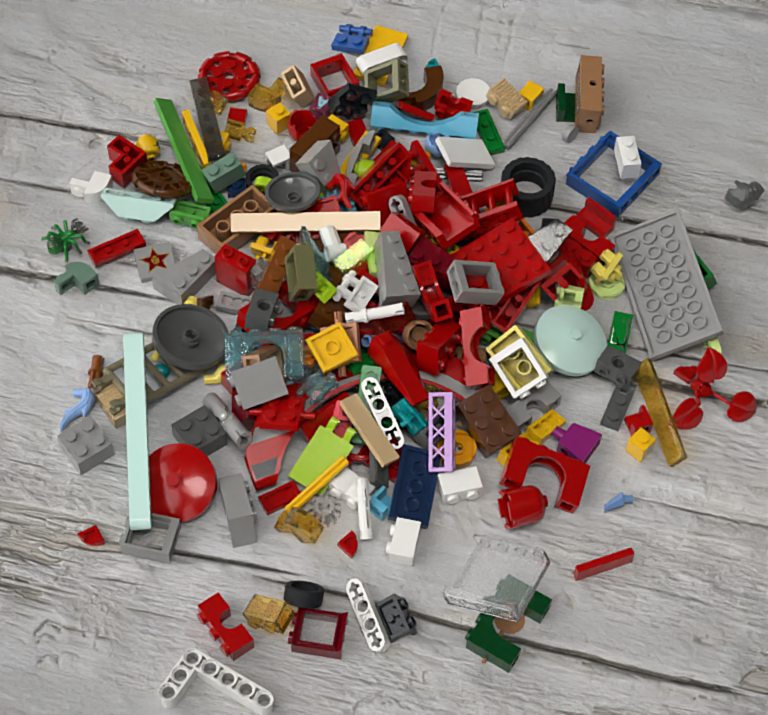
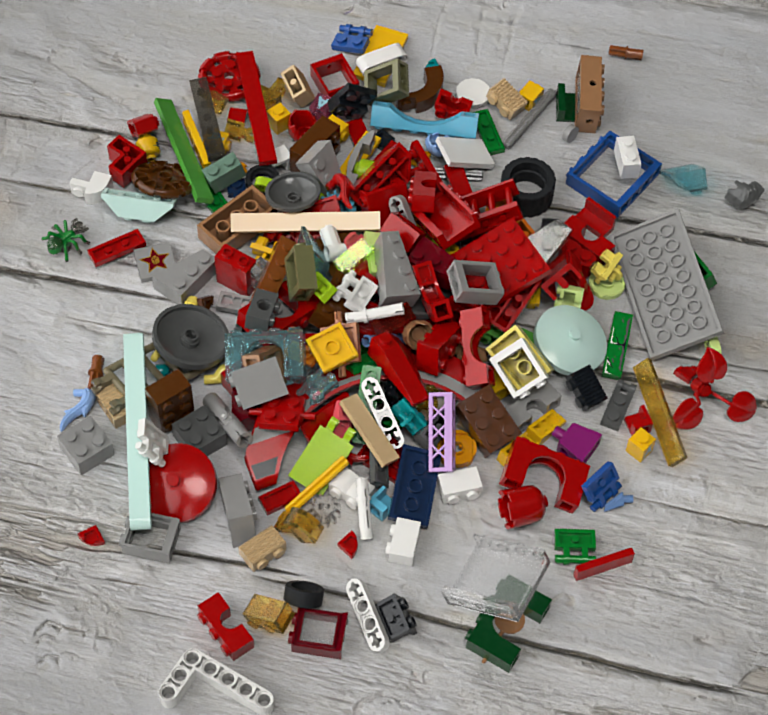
(77, 274): sand green brick -> none
(143, 125): none -> red brick
(151, 439): none -> white plate
(169, 400): none -> reddish brown brick
(189, 213): bright green bracket -> none
(256, 108): none -> red tile
(262, 548): none -> tan brick
(415, 110): red tile -> none
(574, 540): none -> green plate
(585, 388): none -> black brick
(602, 486): none -> blue plate
(617, 367): dark grey brick -> none
(626, 52): none -> dark orange axle
(688, 177): none -> clear light blue slope

